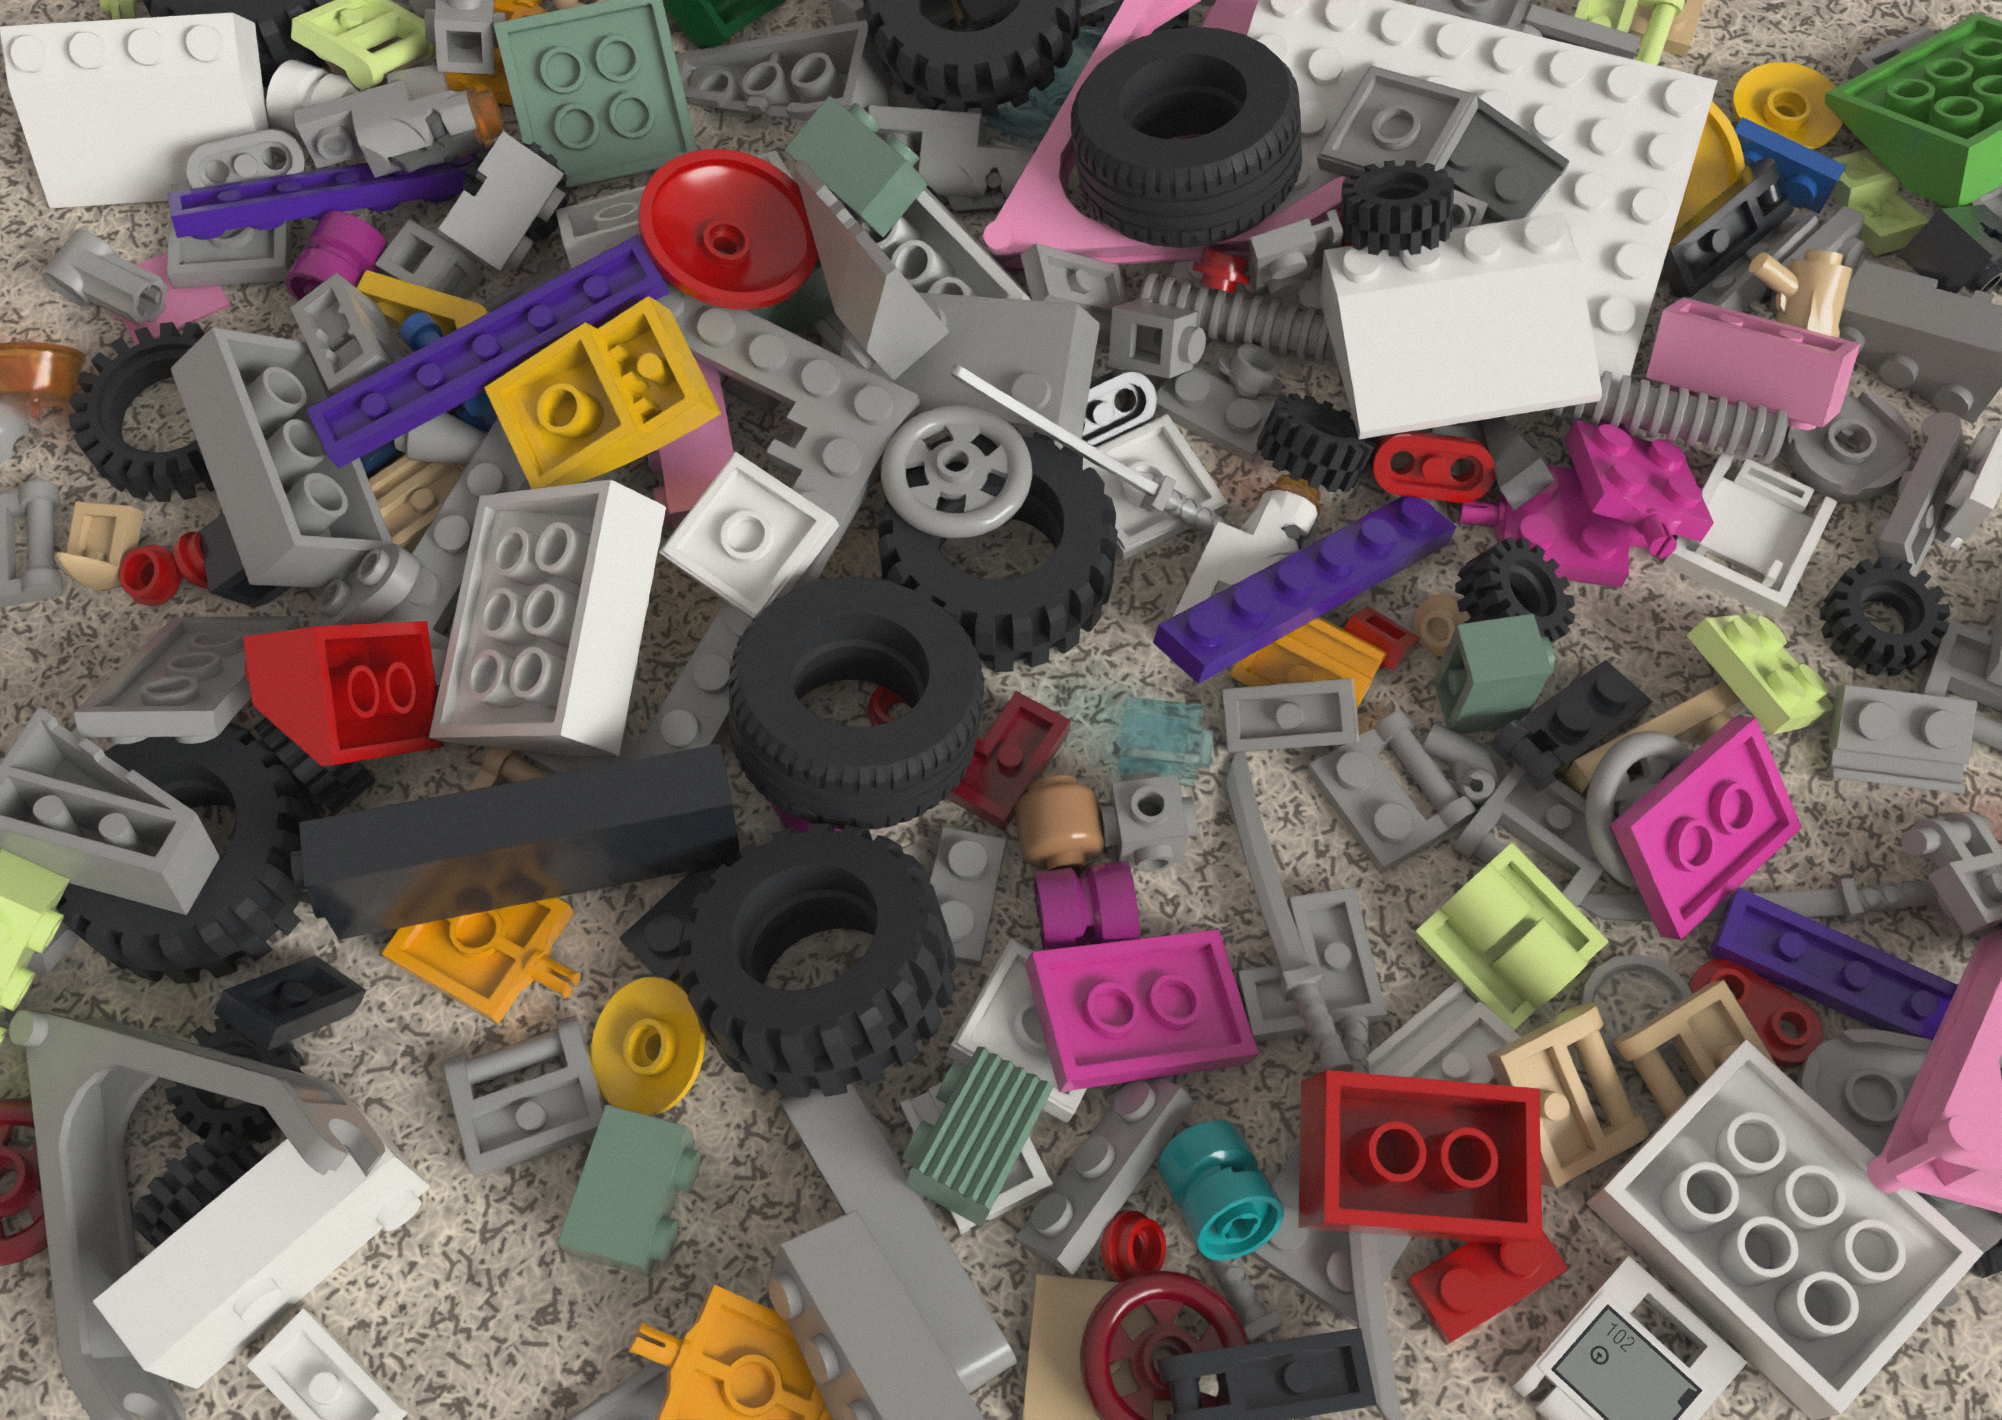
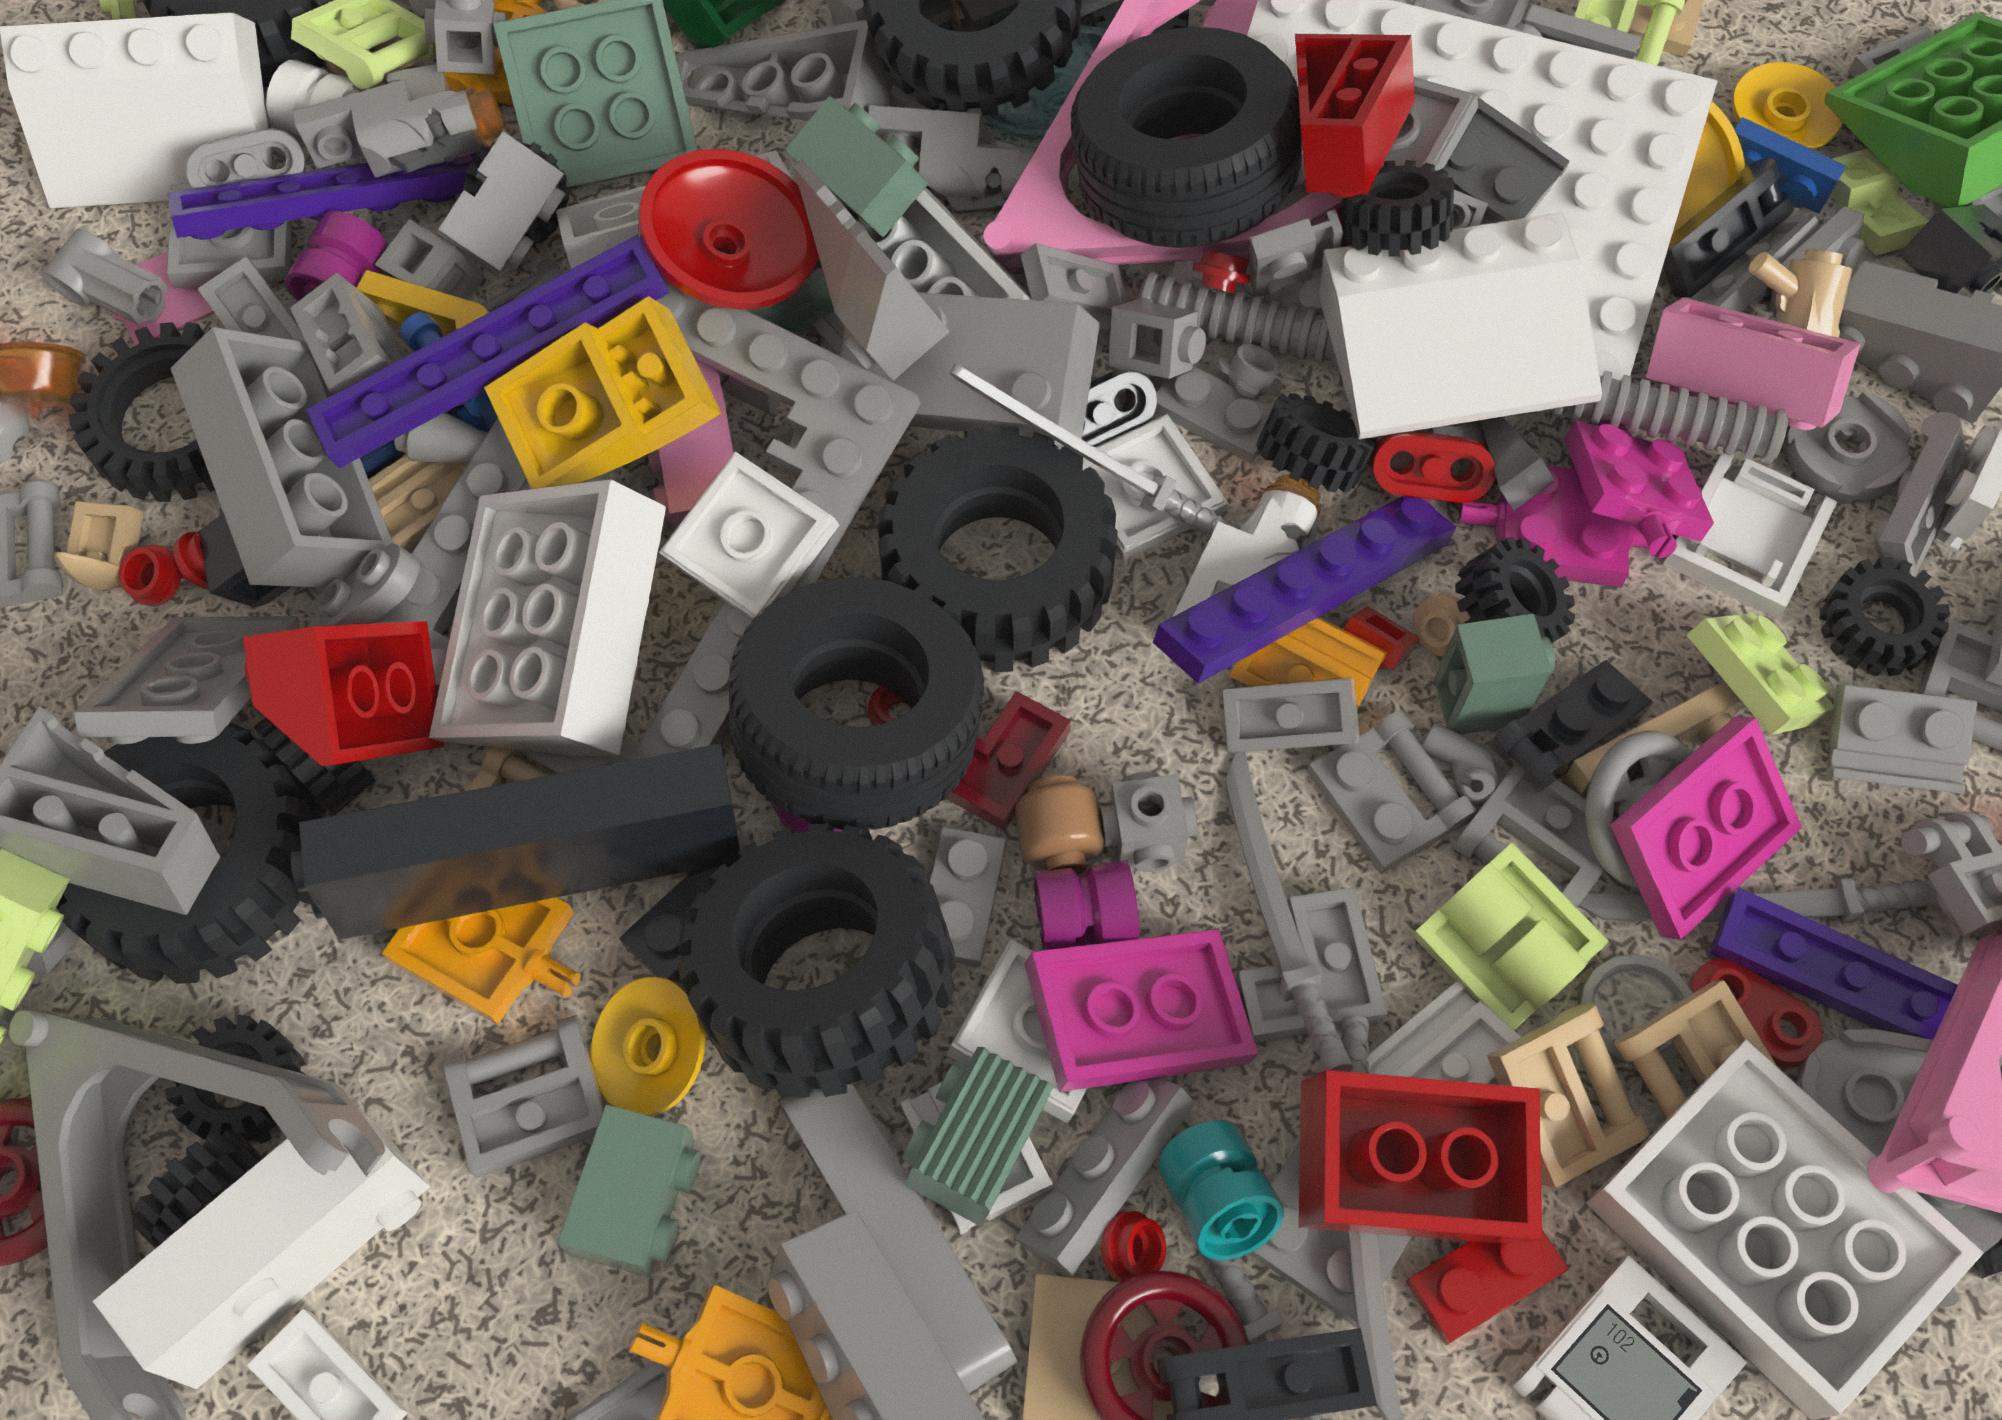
(248, 303): none -> light grey plate
(289, 1002): black plate -> none
(982, 510): light grey plate -> none
(1164, 739): clear light blue brick -> none
(1351, 106): none -> red wedge

